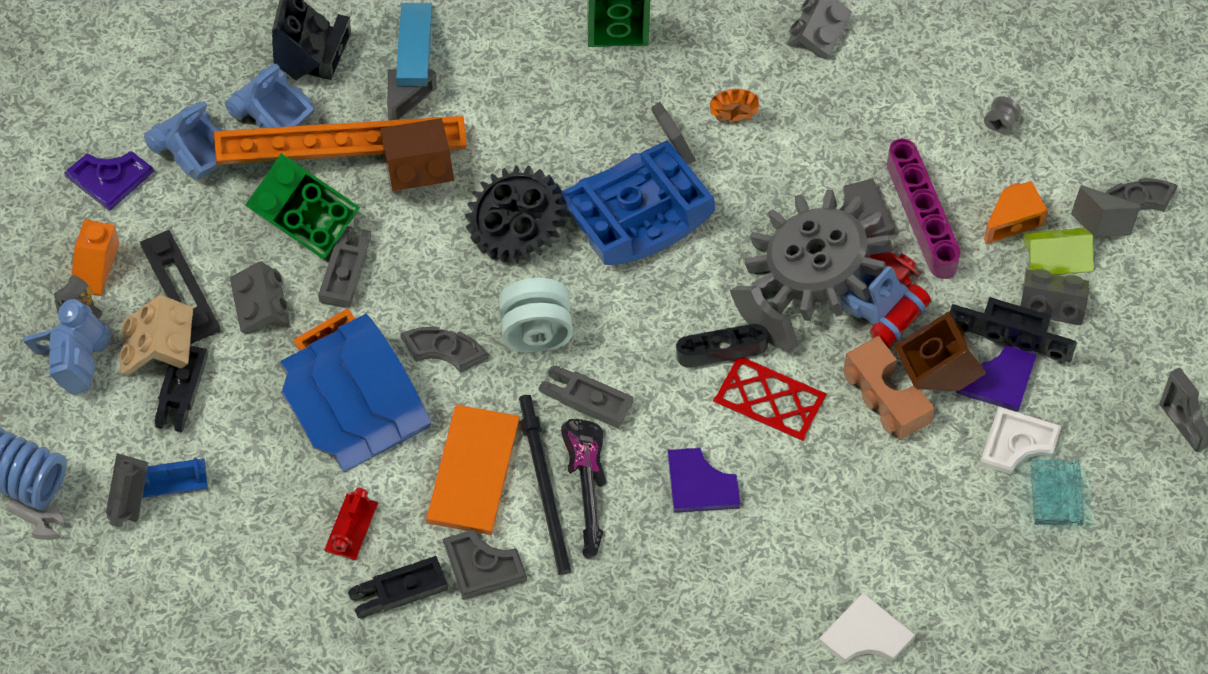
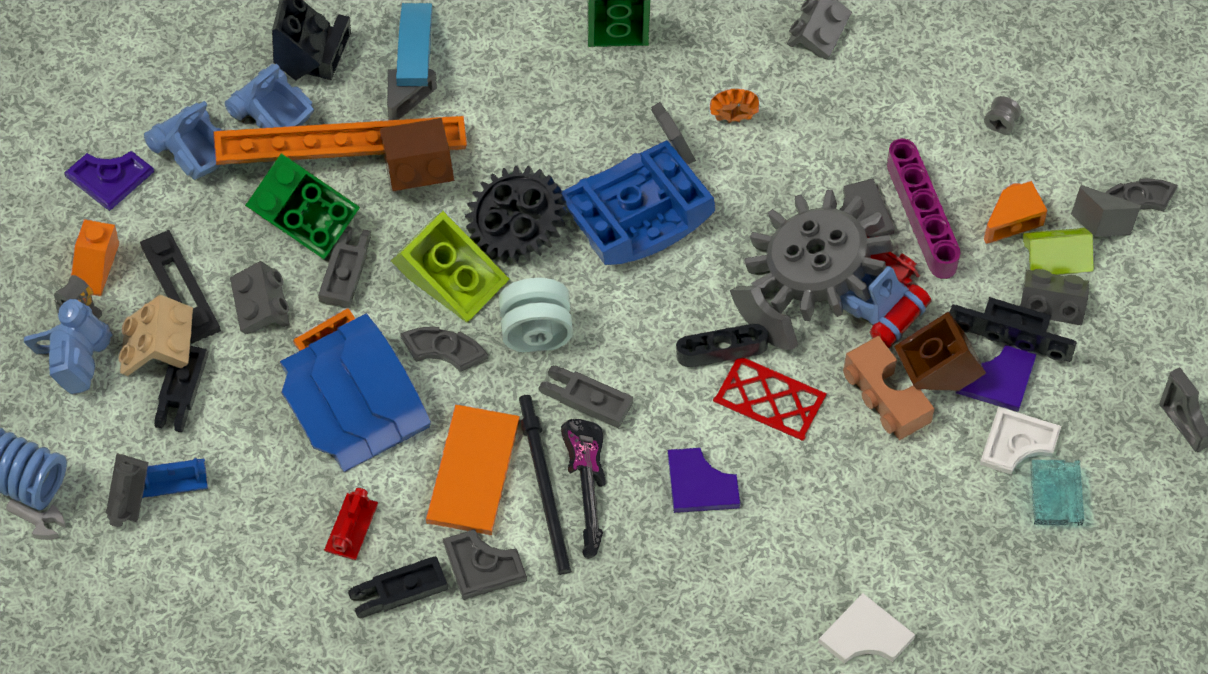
(450, 267): none -> lime slope

